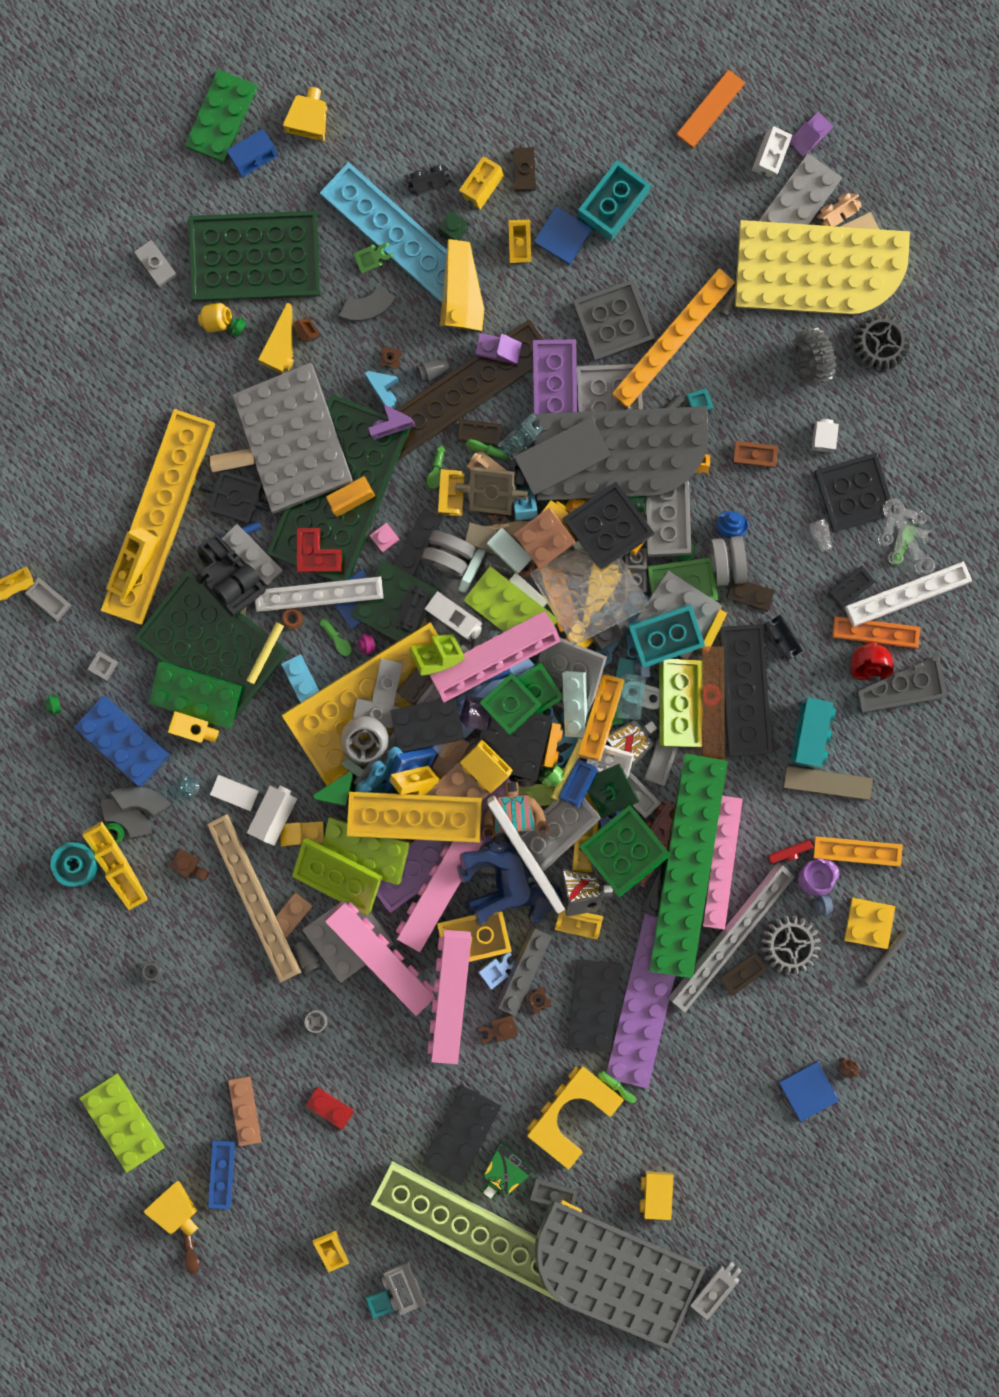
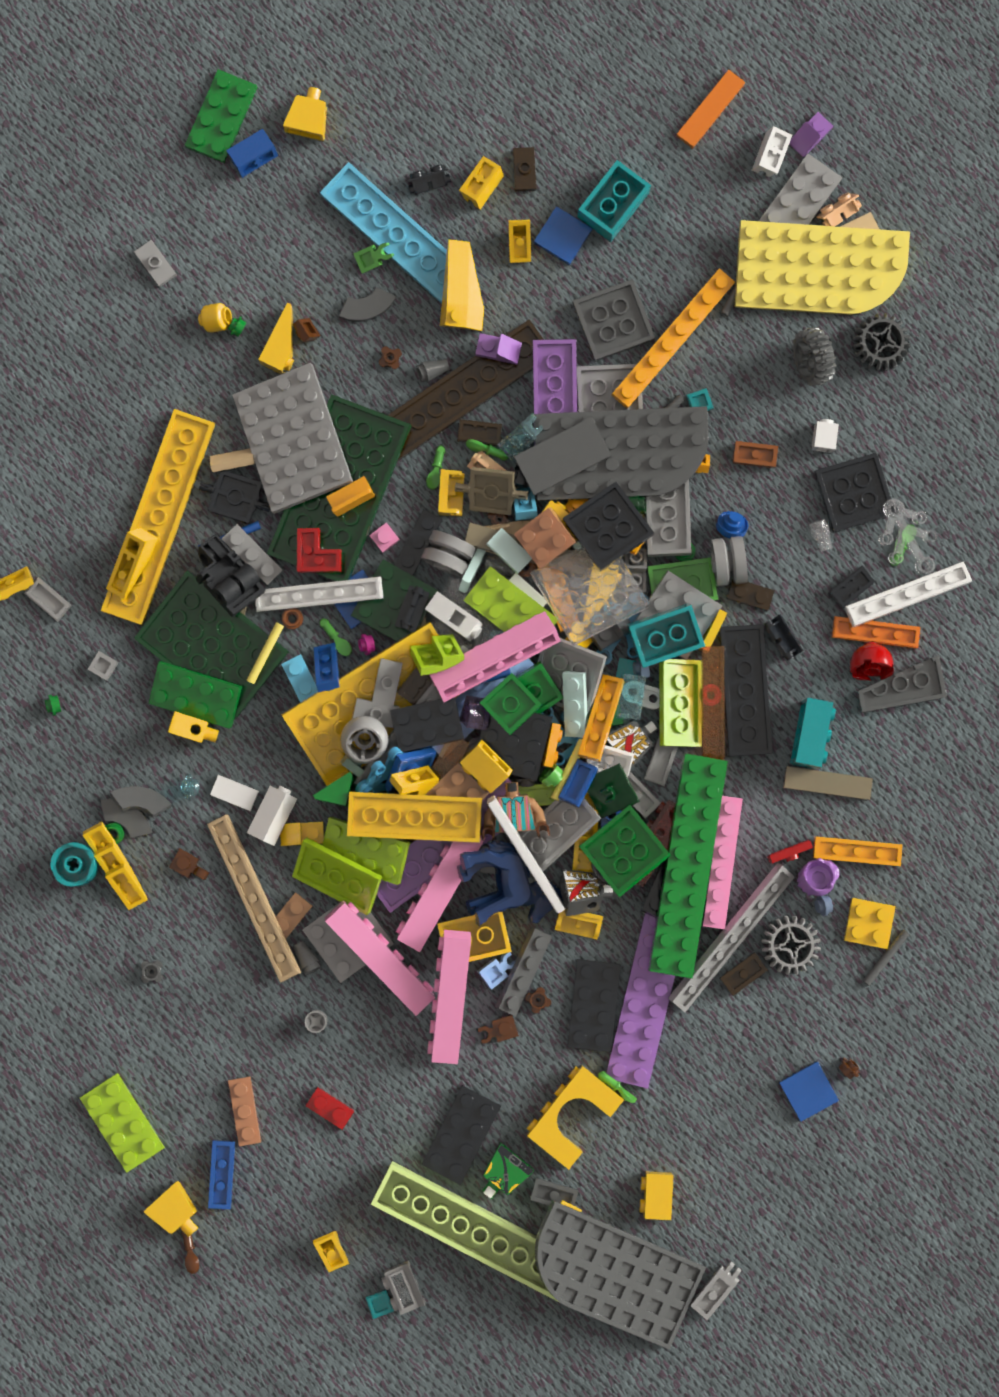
(122, 741): blue brick -> none
(254, 256): dark green plate -> none
(326, 667): none -> blue plate
(380, 384): medium azure slope -> none
(396, 423): medium lavender slope -> none
(453, 227): dark green brick -> none

